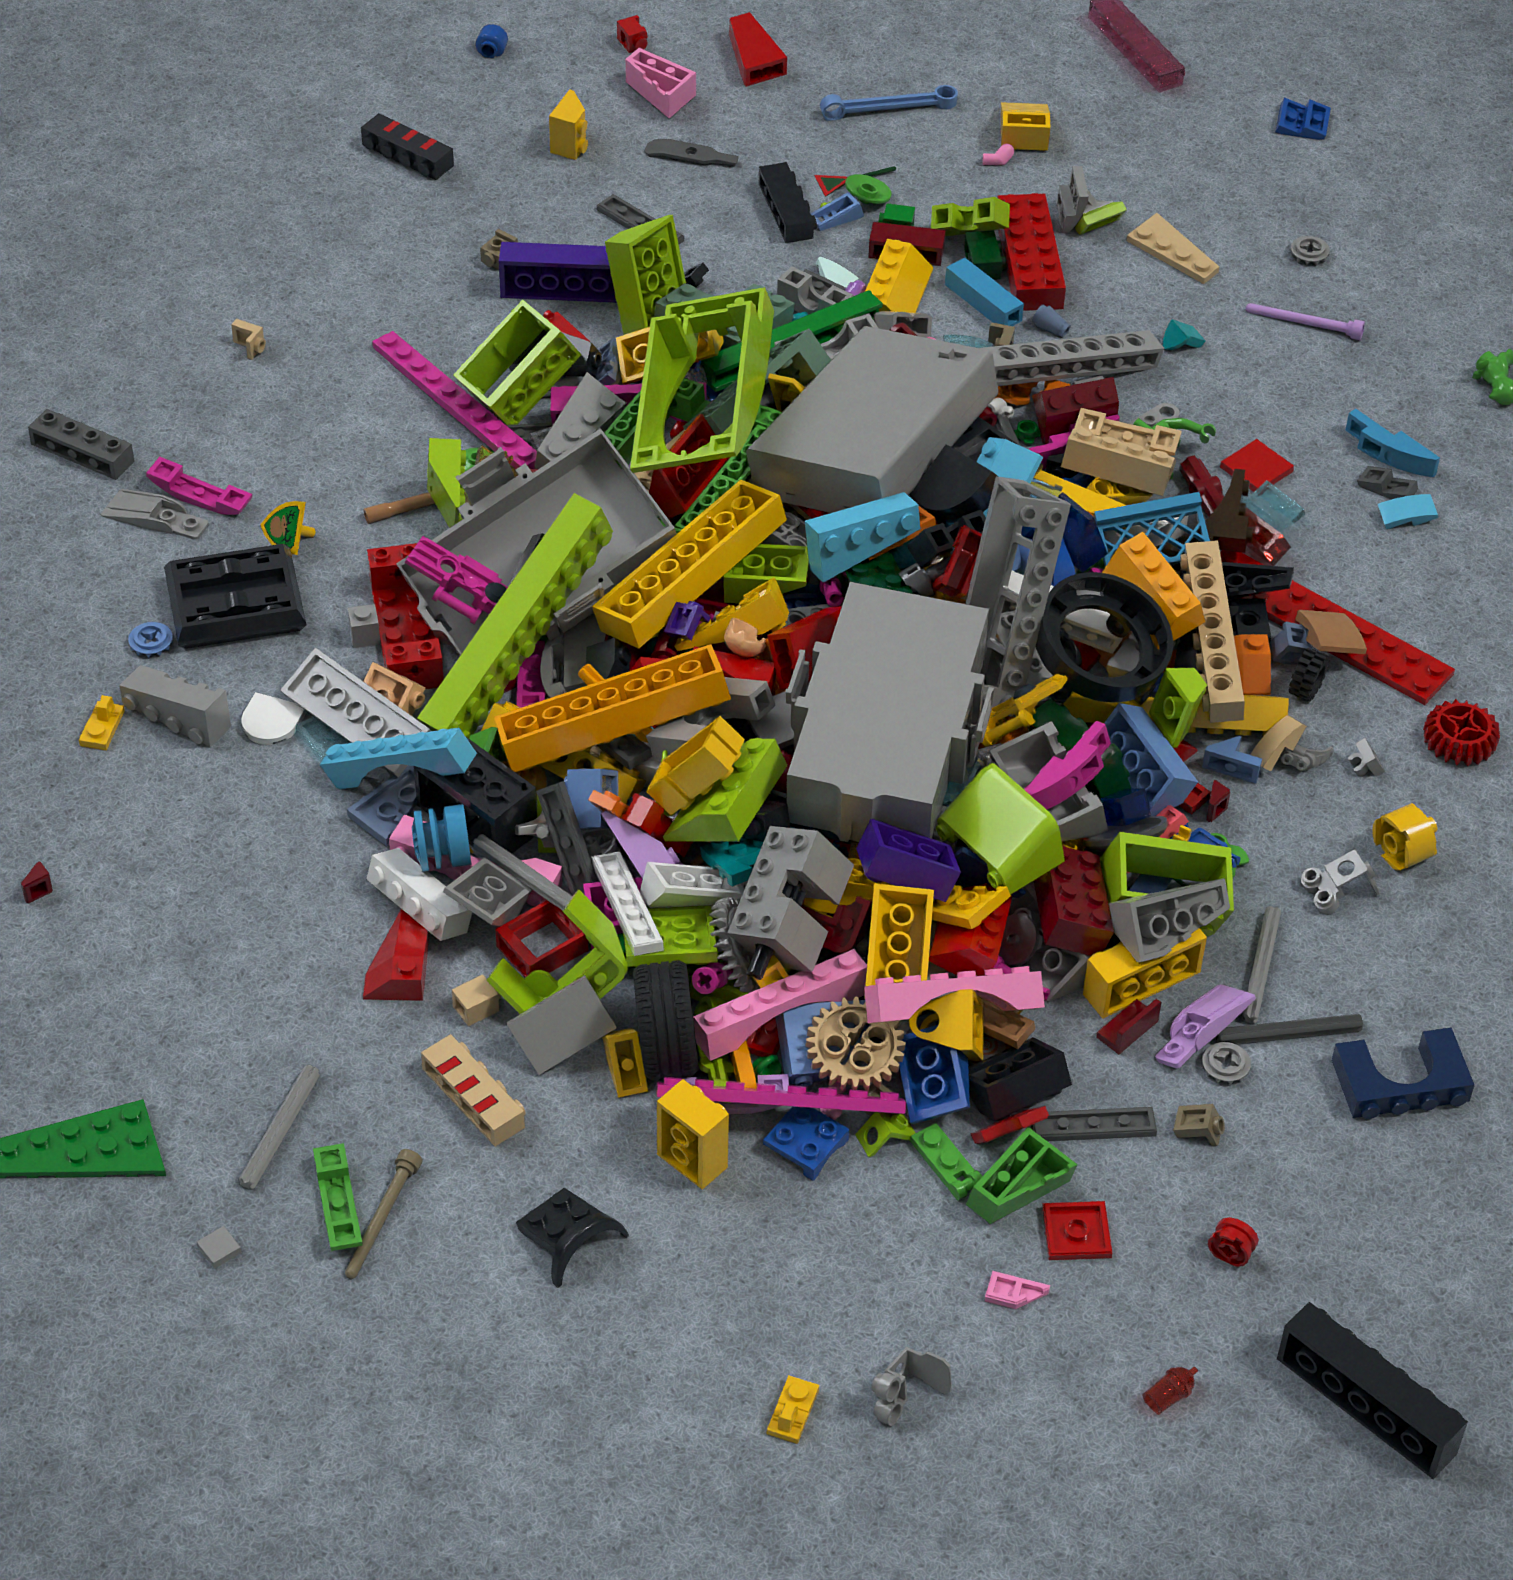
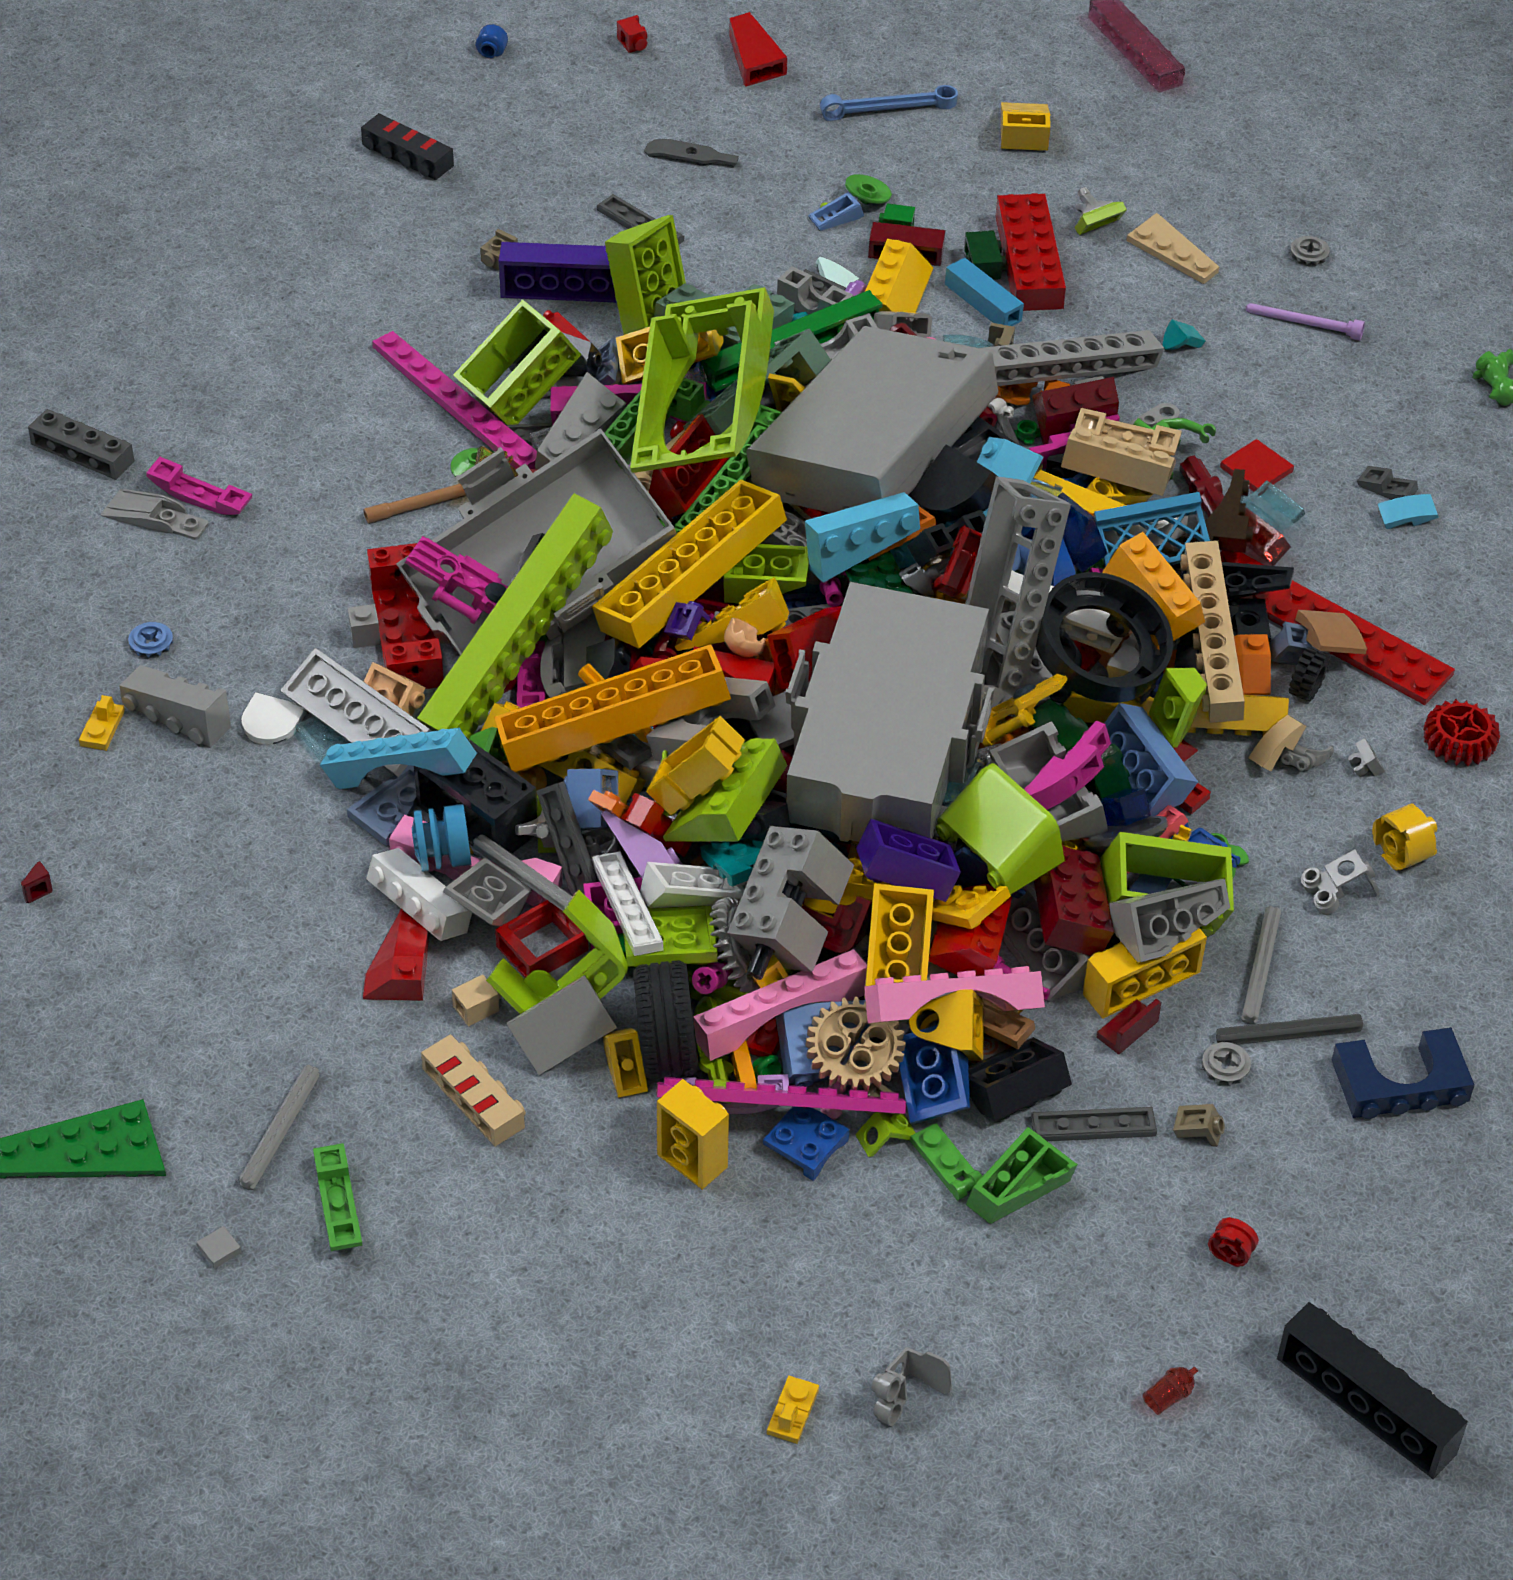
(234, 596): black piece -> none
(249, 336): tan bracket -> none
(285, 525): shield -> none
(406, 1164): dark tan piece -> none
(444, 464): lime slope -> none
(563, 1226): black piece -> none
(568, 127): yellow slope -> none
(660, 81): bright pink wedge -> none
(694, 275): black plate -> none
(787, 202): black brick -> none
(831, 183): dark green piece -> none
(984, 215): lime arch -> none
(1001, 156): bright pink arm -> none
(1013, 1123): red tile -> none
(1013, 1291): bright pink tile -> none
(1020, 940): flat silver piece -> none
(1049, 320): sand blue cone -> none
(1072, 200): light grey slope -> none
(1077, 1230): red tile -> none
(1202, 1022): lavender piece -> none
(1218, 800): dark red slope -> none
(1226, 759): medium blue slope -> none
(1303, 120): blue slope -> none
(1394, 450): dark azure slope -> none

